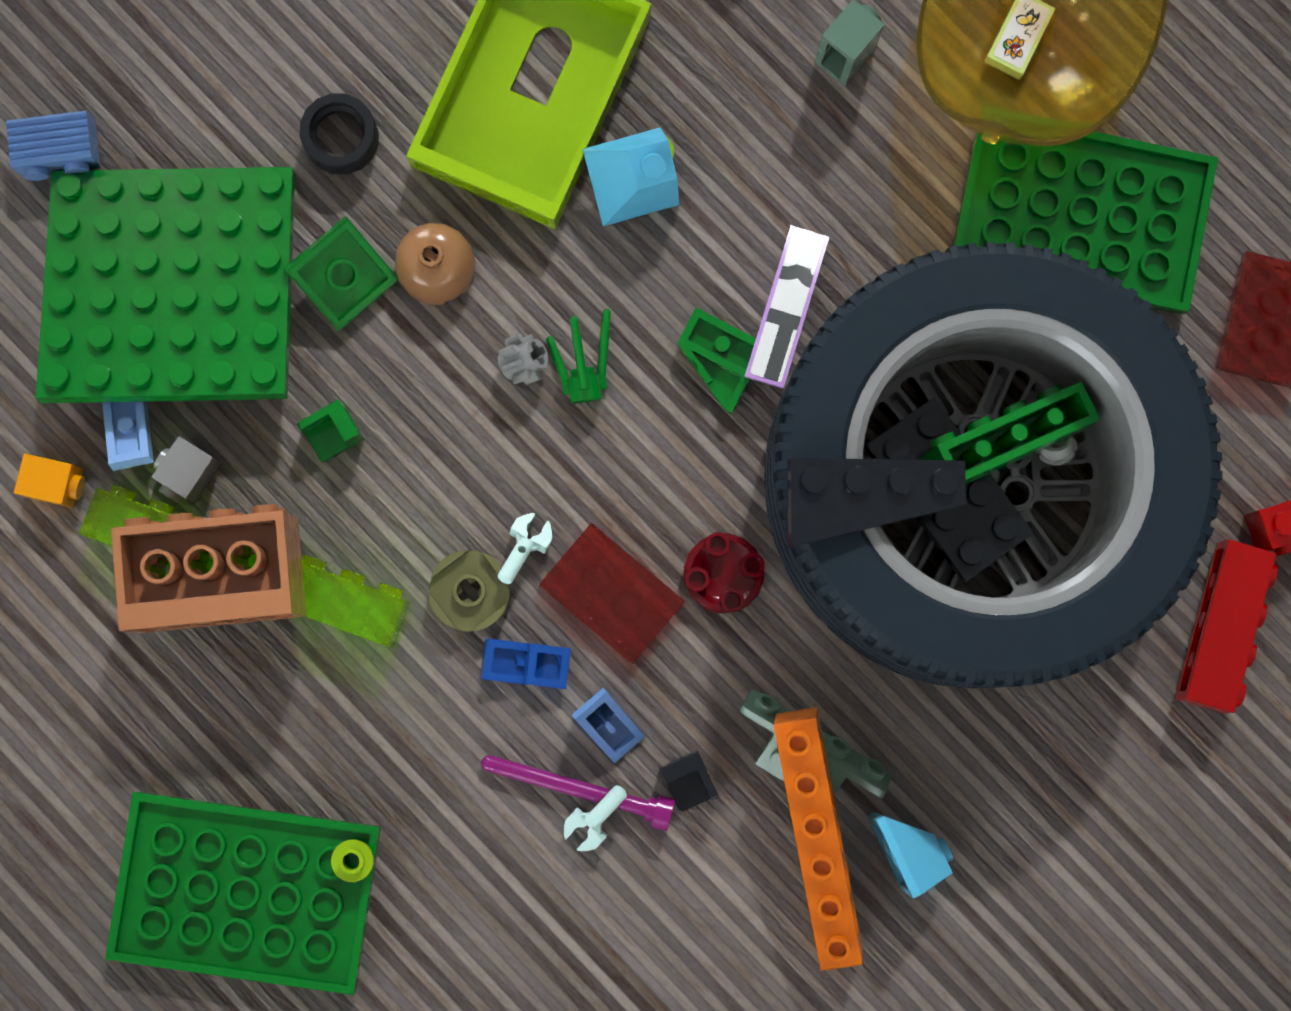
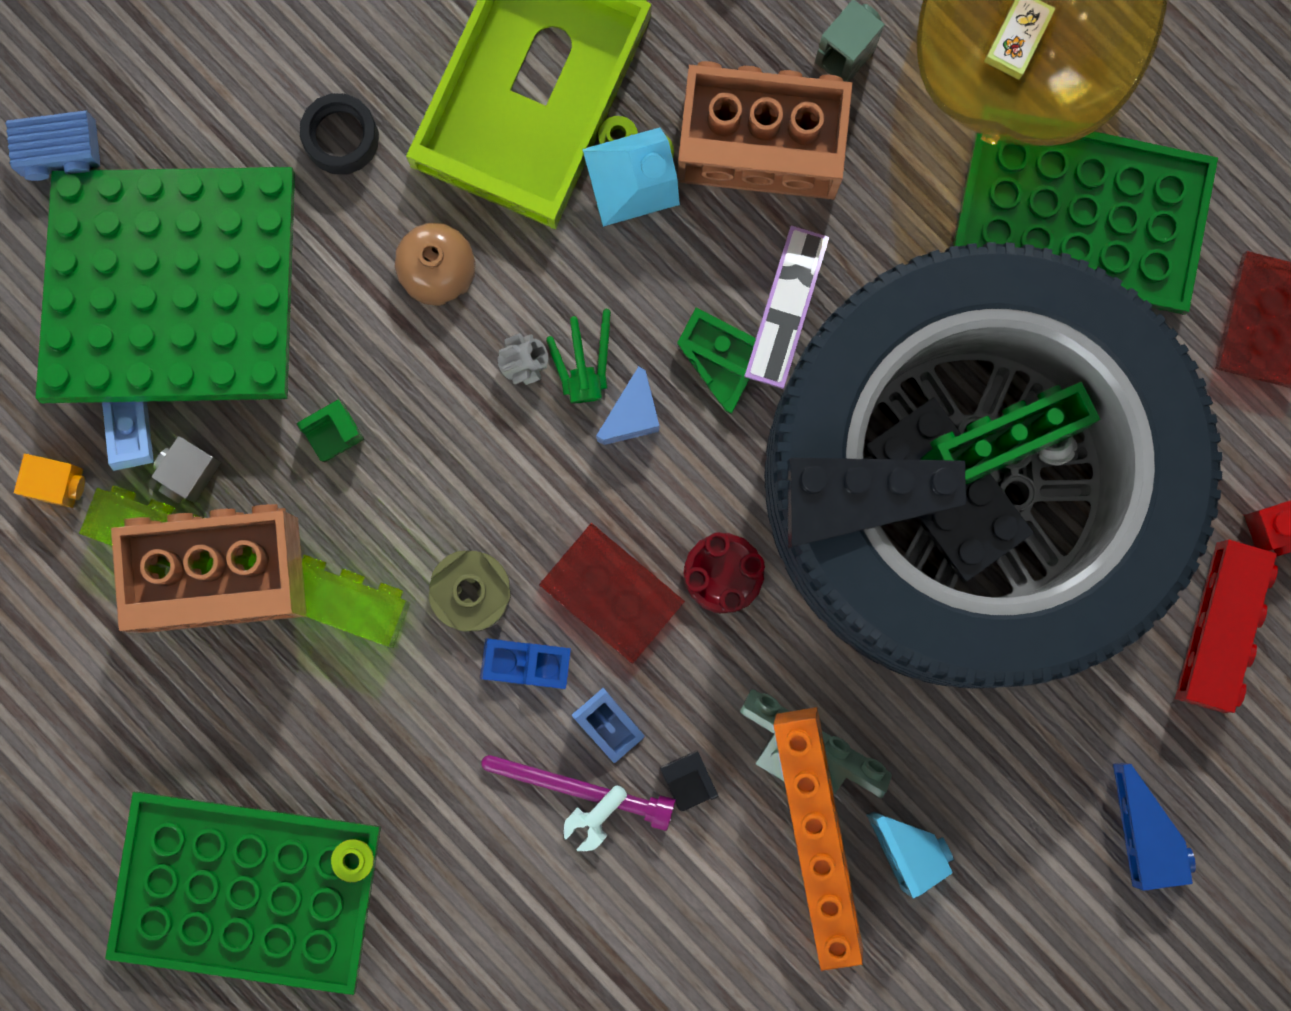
(341, 273): green tile -> none
(524, 546): light aqua bar -> none
(614, 123): none -> lime plate
(632, 414): none -> medium blue slope
(764, 130): none -> nougat brick
(1153, 843): none -> blue slope

